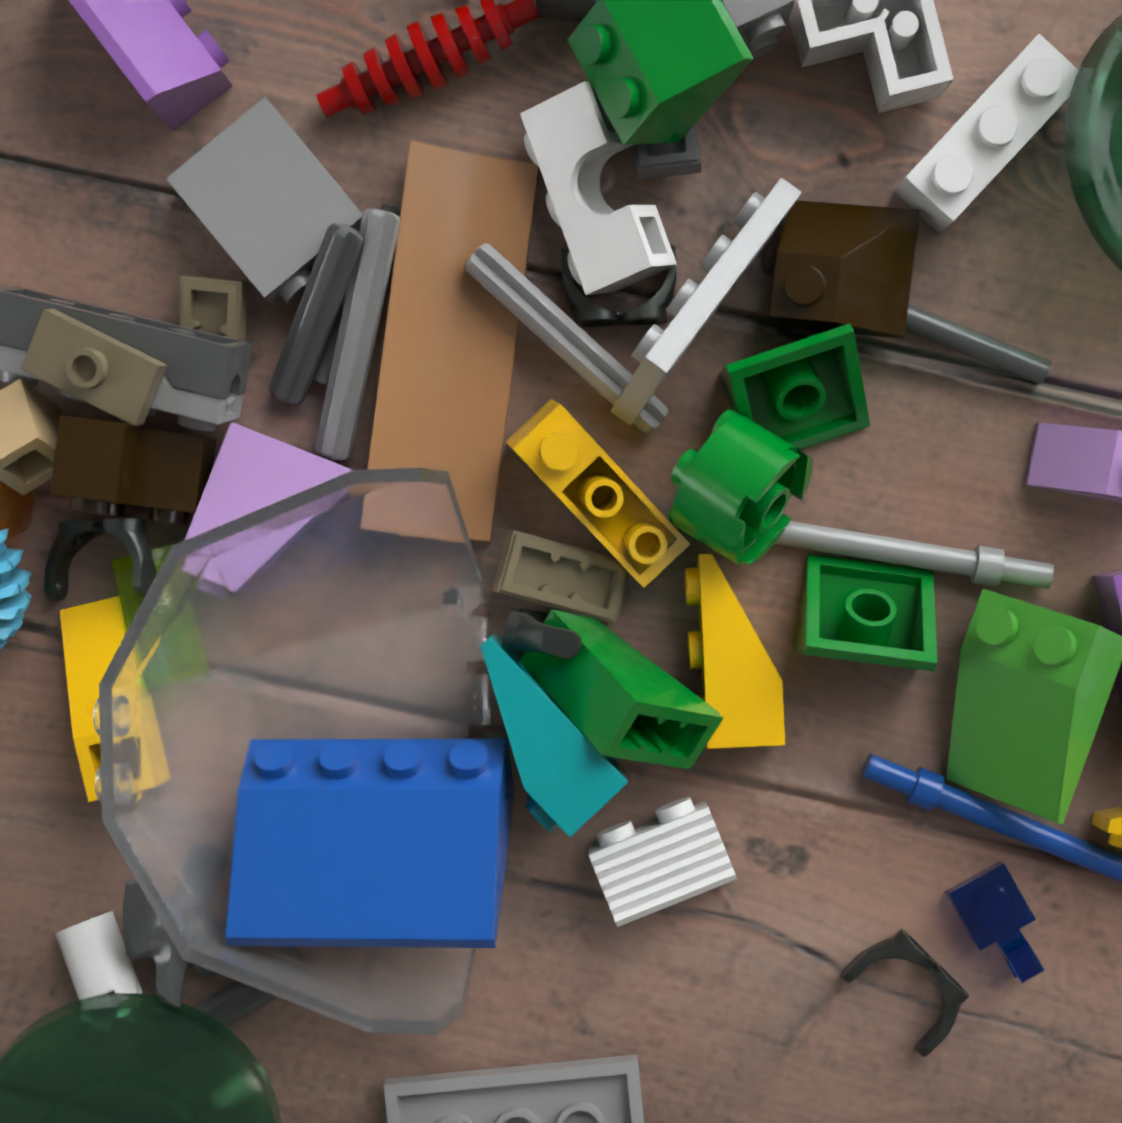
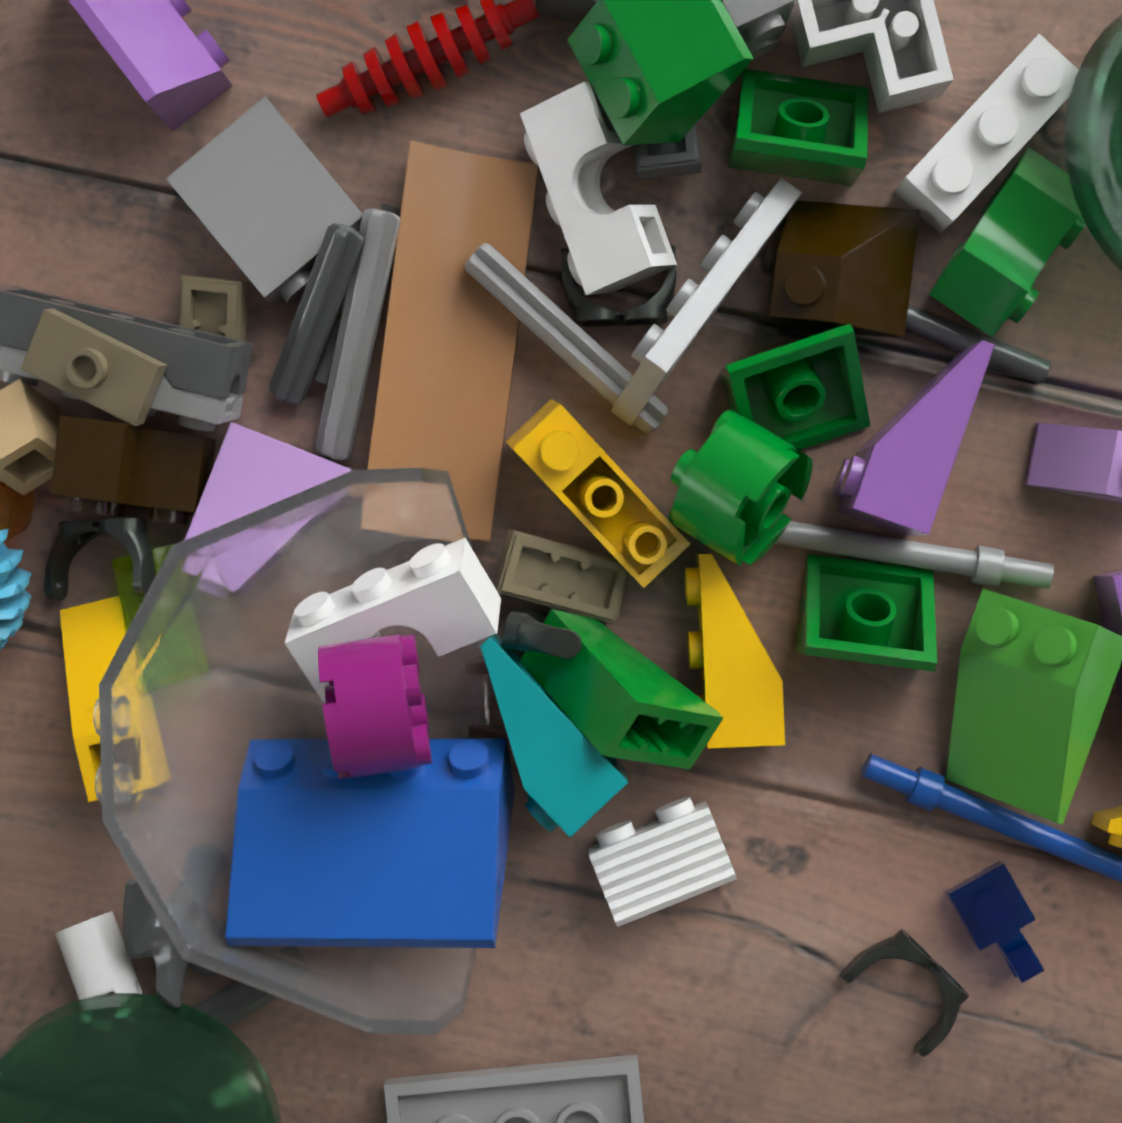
(374, 706): none -> magenta brick
(436, 593): none -> white arch
(800, 128): none -> green slope
(907, 463): none -> medium lavender slope
(1010, 244): none -> green brick

